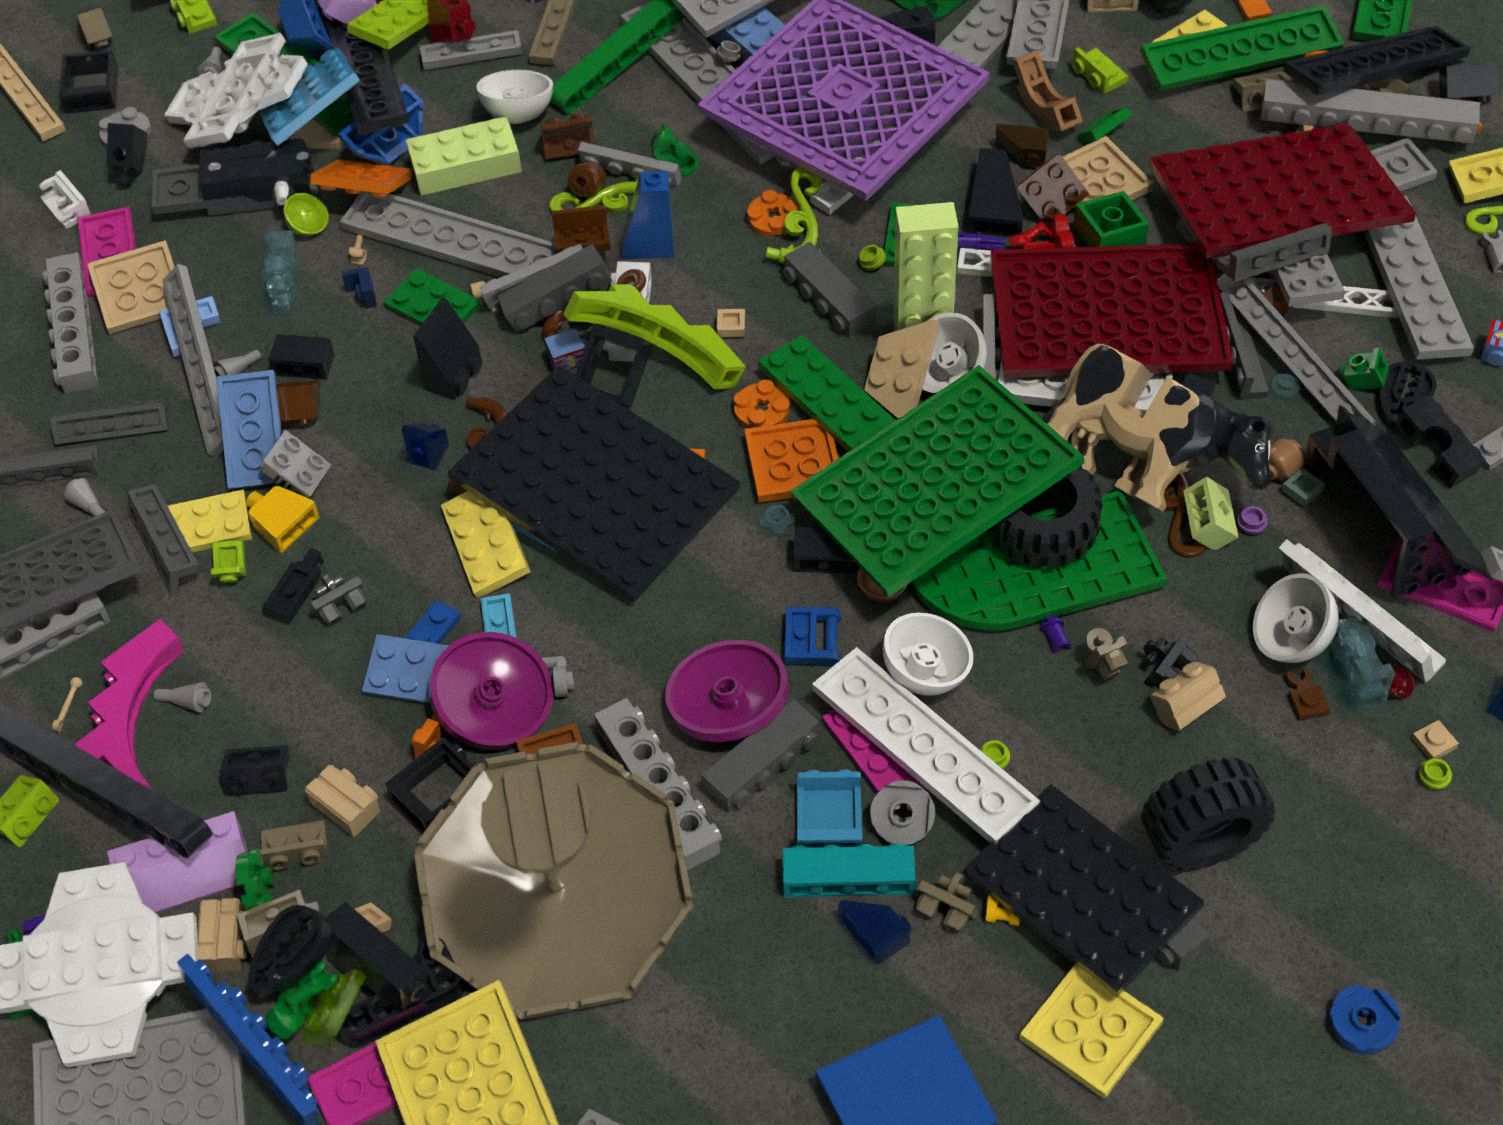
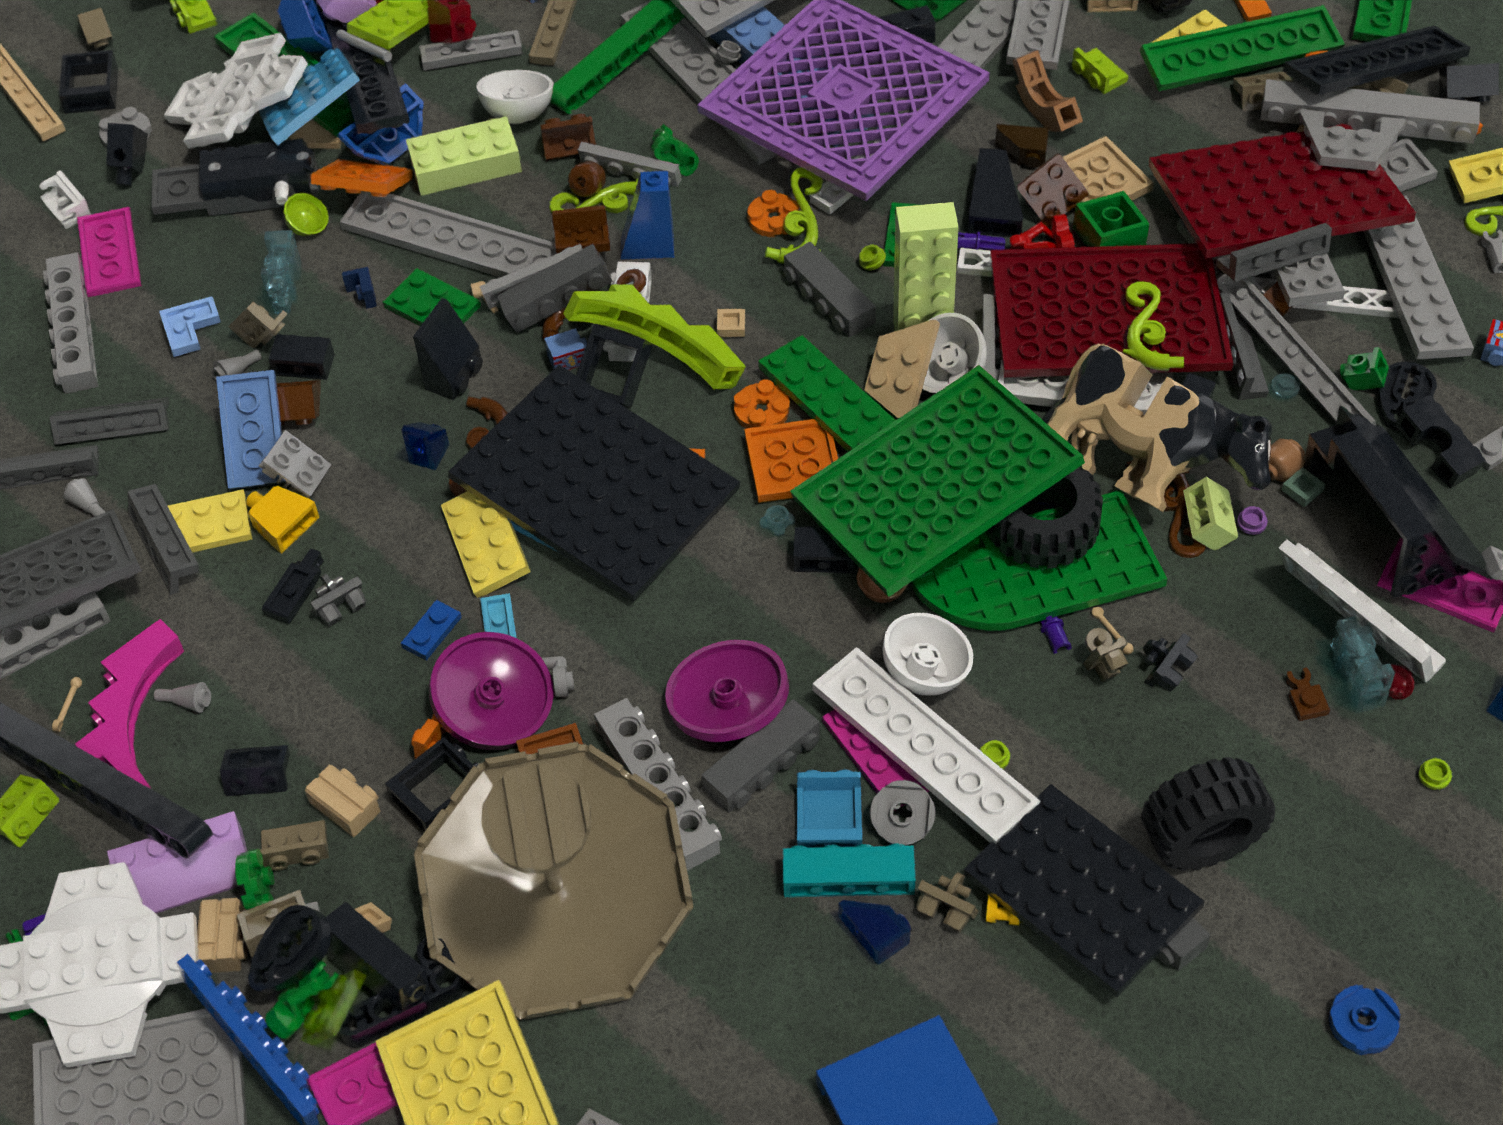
(132, 286): tan plate -> none
(195, 356): light grey plate -> none
(212, 63): light grey cone -> none
(228, 560): lime bracket -> none
(256, 325): none -> dark tan bracket
(358, 254): tan hand -> none
(364, 45): none -> light grey bar
(401, 668): medium blue plate -> none
(801, 635): blue plate -> none
(1091, 1031): light yellow plate -> none
(1098, 612): none -> tan hinge
(1104, 125): green tile -> none
(1153, 330): none -> lime plant
(1187, 695): tan brick -> none
(1295, 619): white piece -> none
(1348, 147): none -> light grey wing
(1435, 740): tan plate -> none

